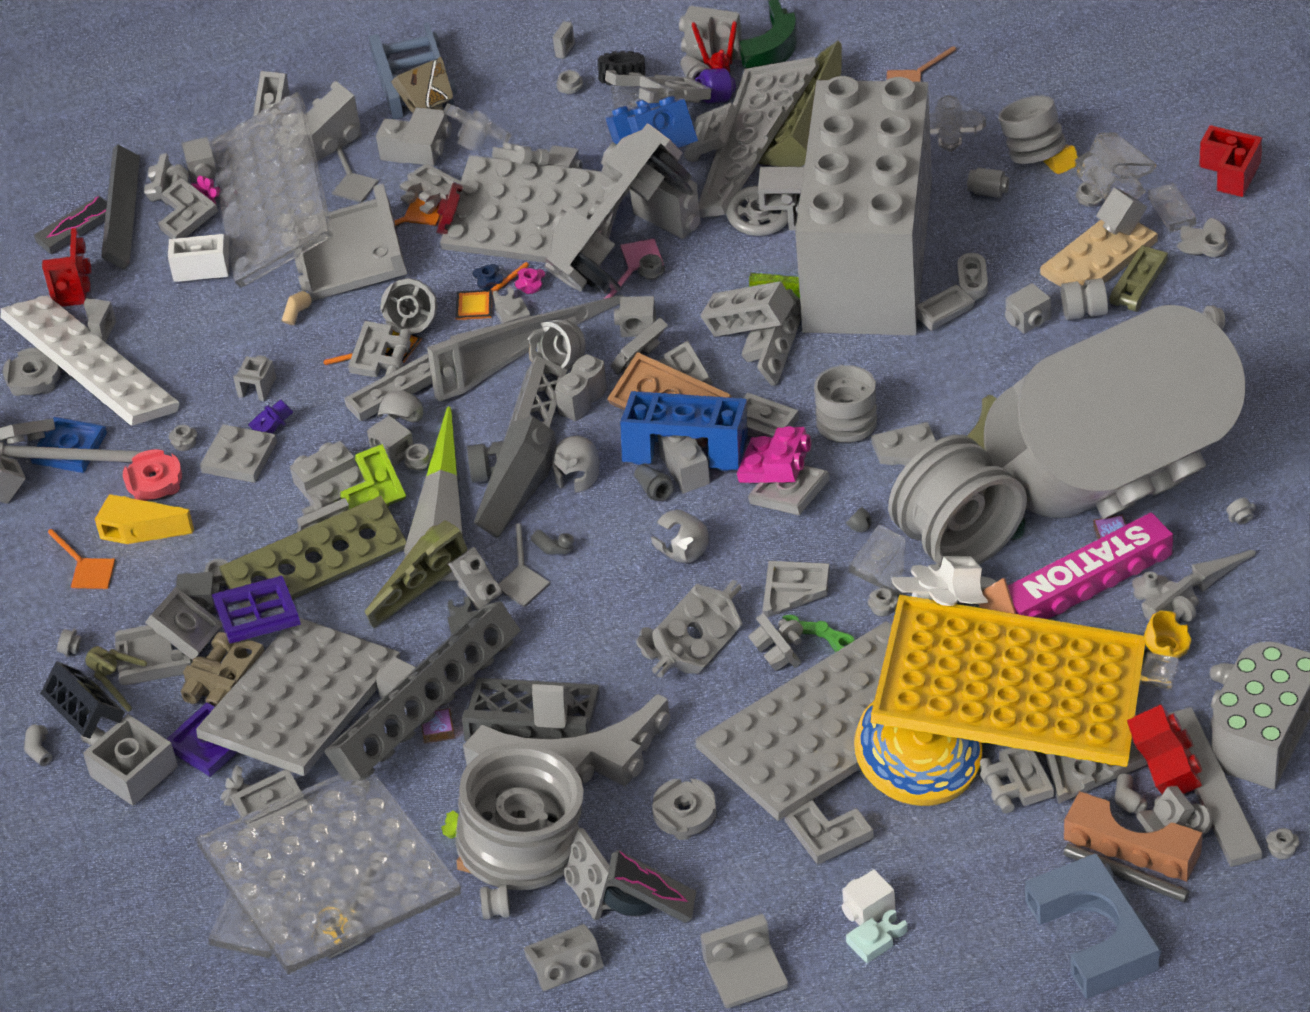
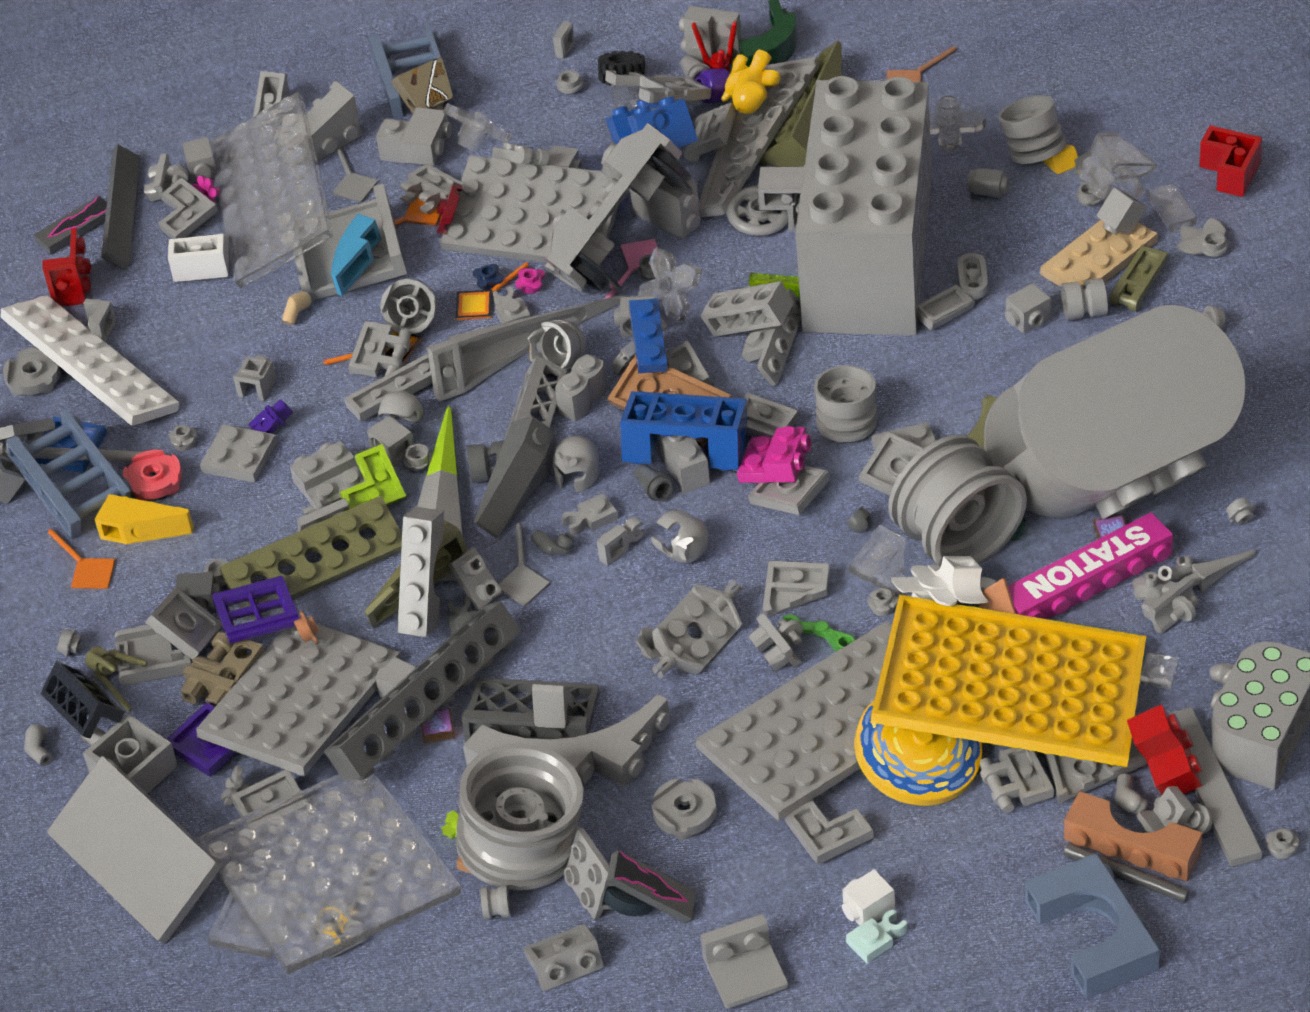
(55, 495): none -> sand blue fence
(134, 849): none -> light grey tile
(307, 628): none -> nougat plate
(354, 252): none -> dark azure slope
(417, 599): none -> arch
(592, 513): none -> light grey plate
(617, 540): none -> light grey plate
(647, 336): none -> blue plate
(671, 283): none -> clear plant
(749, 84): none -> yellow animal
(888, 462): none -> light grey tile
(1166, 636): yellow hair -> none
(1175, 574): none -> light grey arm

